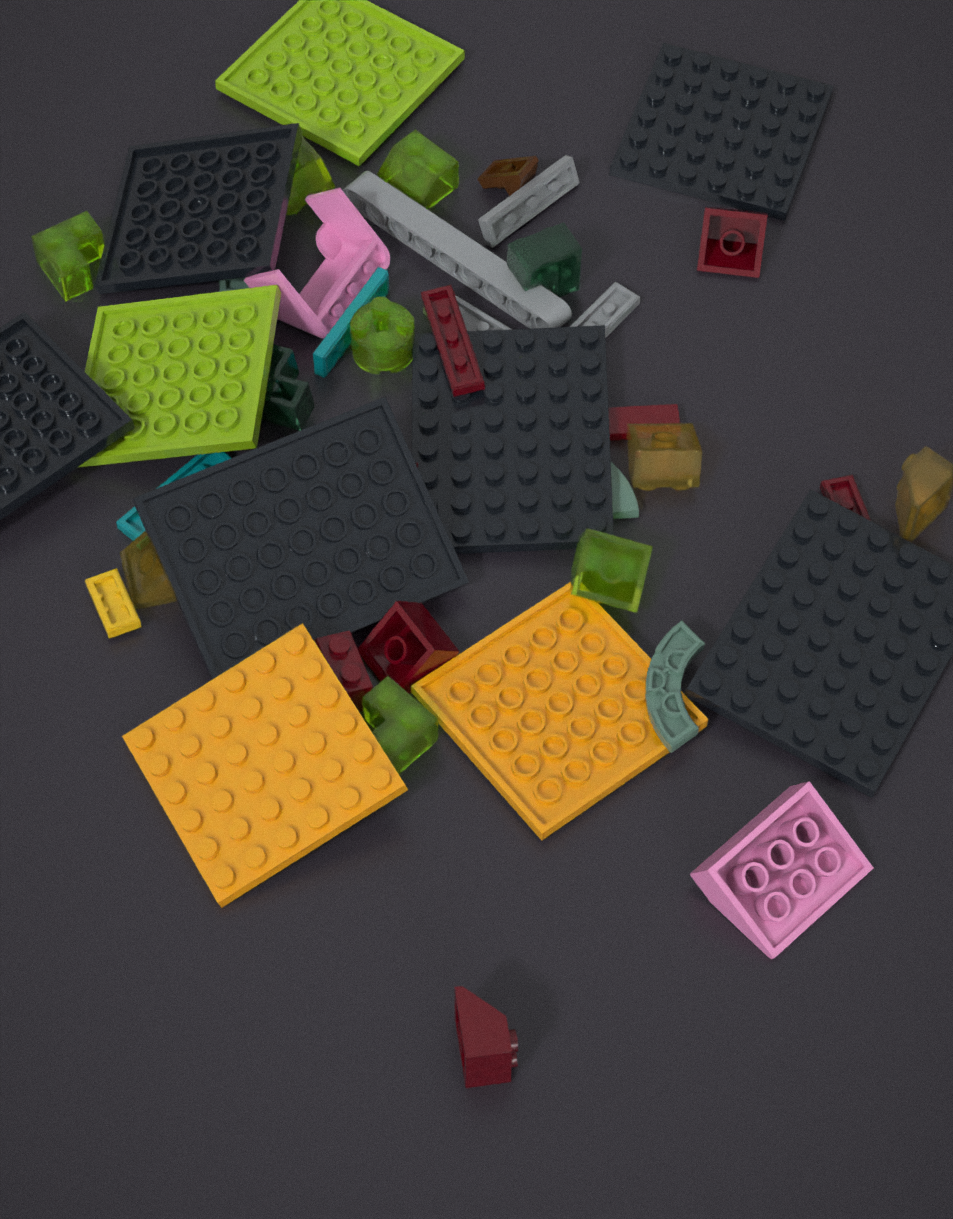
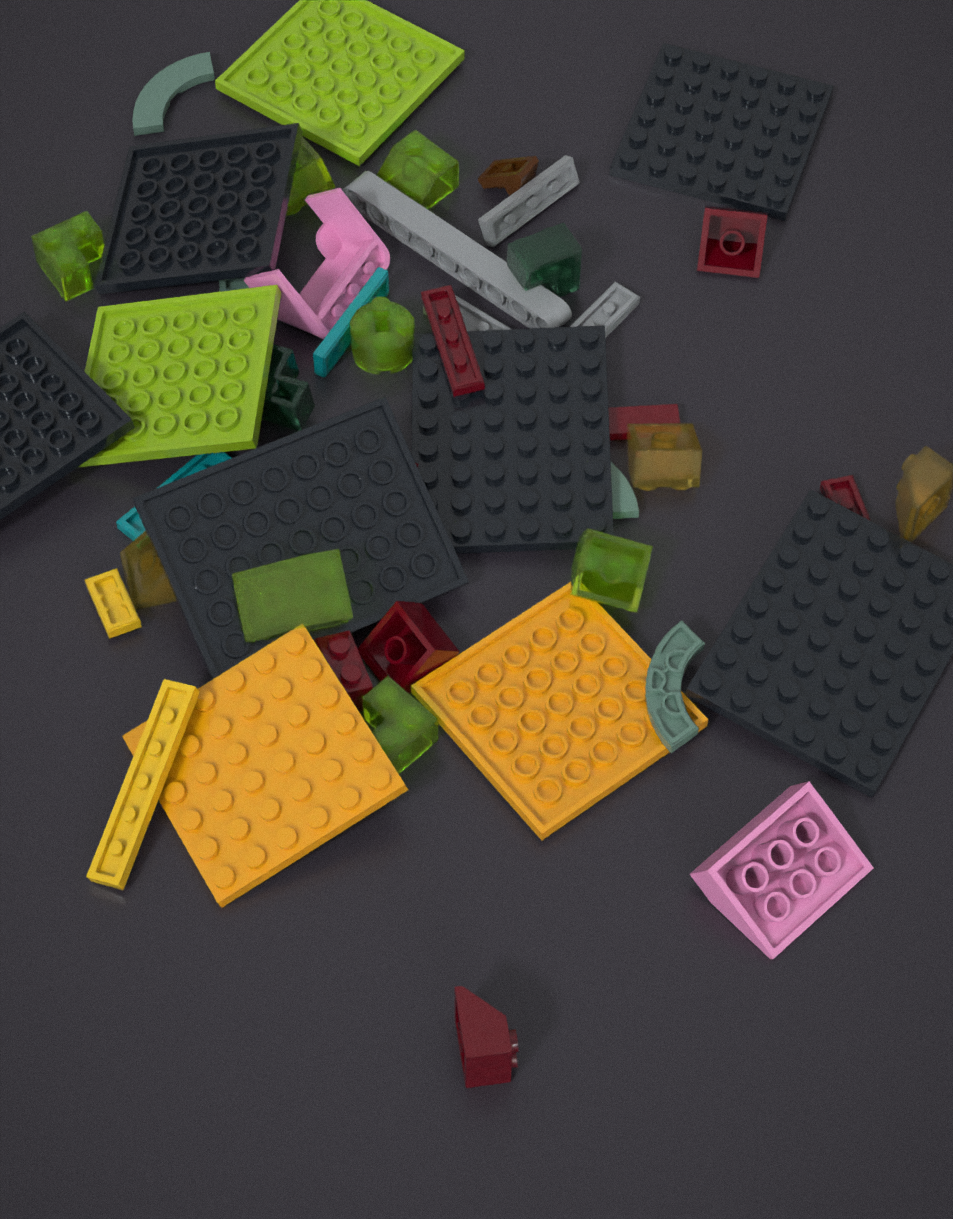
(143, 784): none -> yellow plate
(160, 90): none -> sand green tile
(292, 595): none -> clear neon green slope

